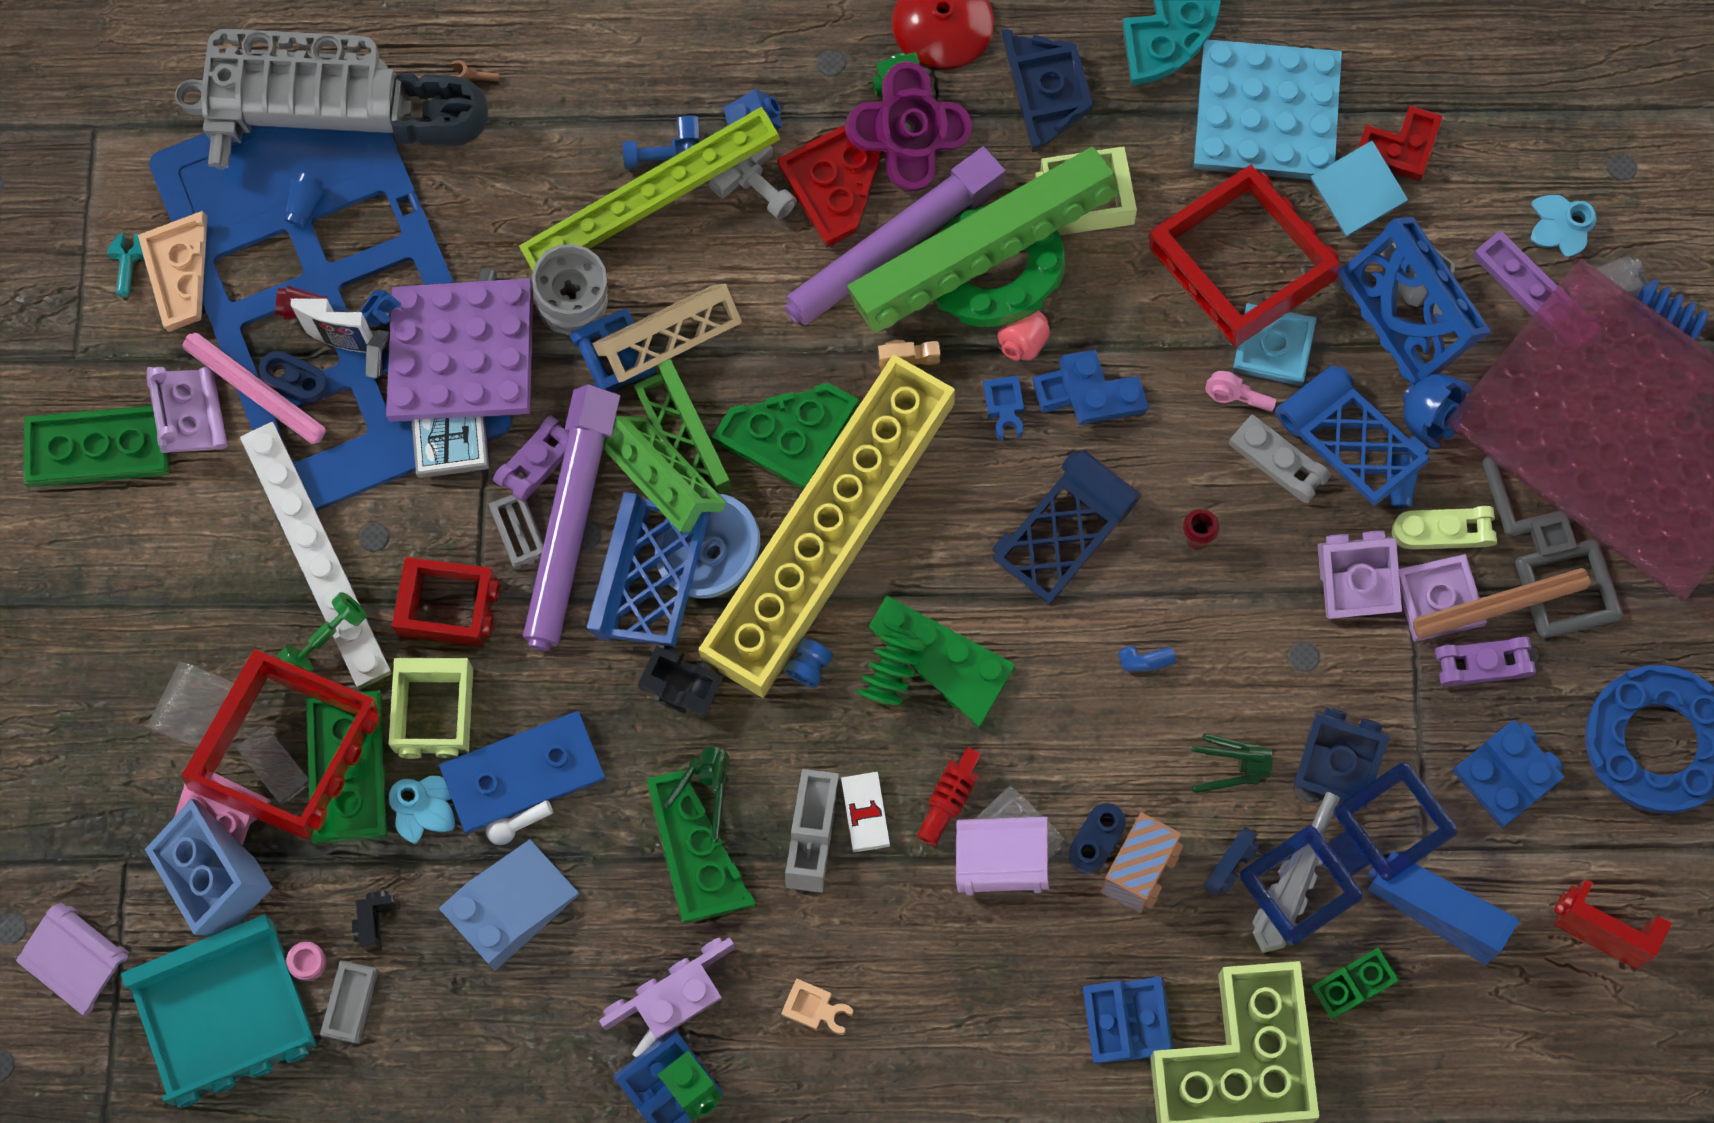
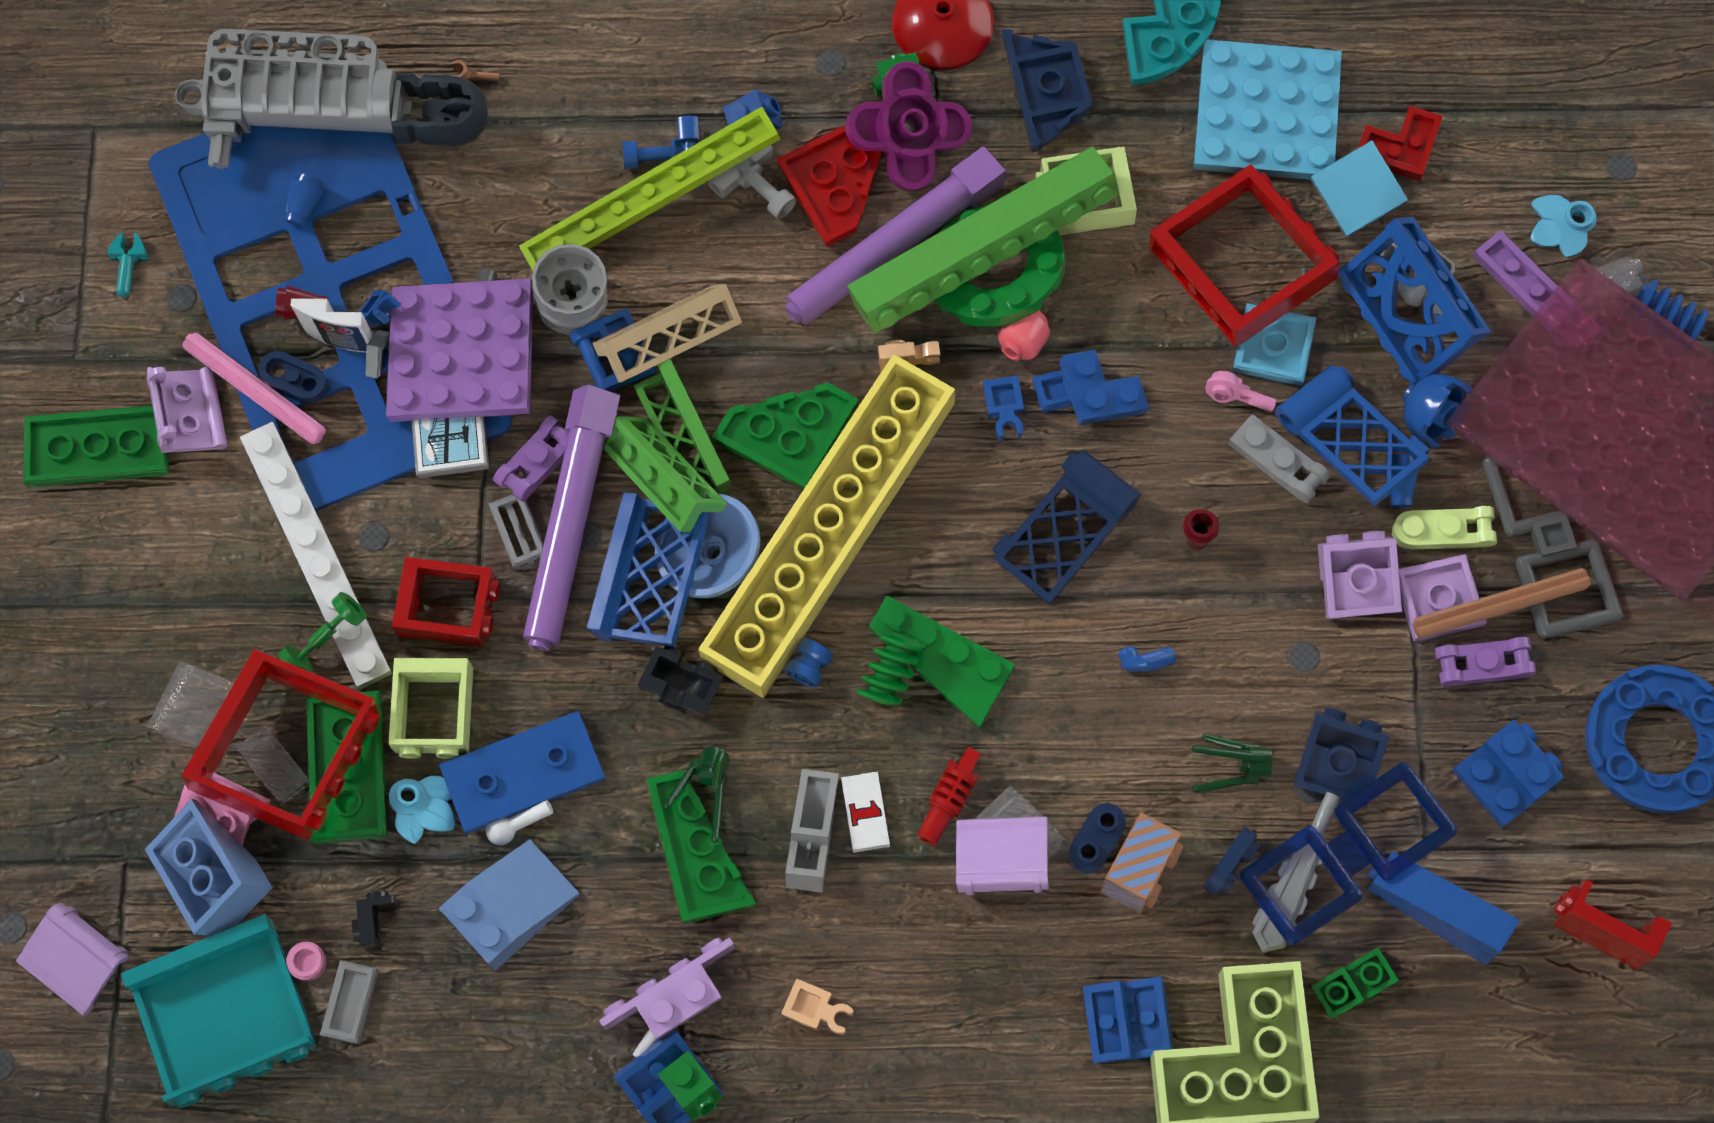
(176, 268): light nougat wing -> none

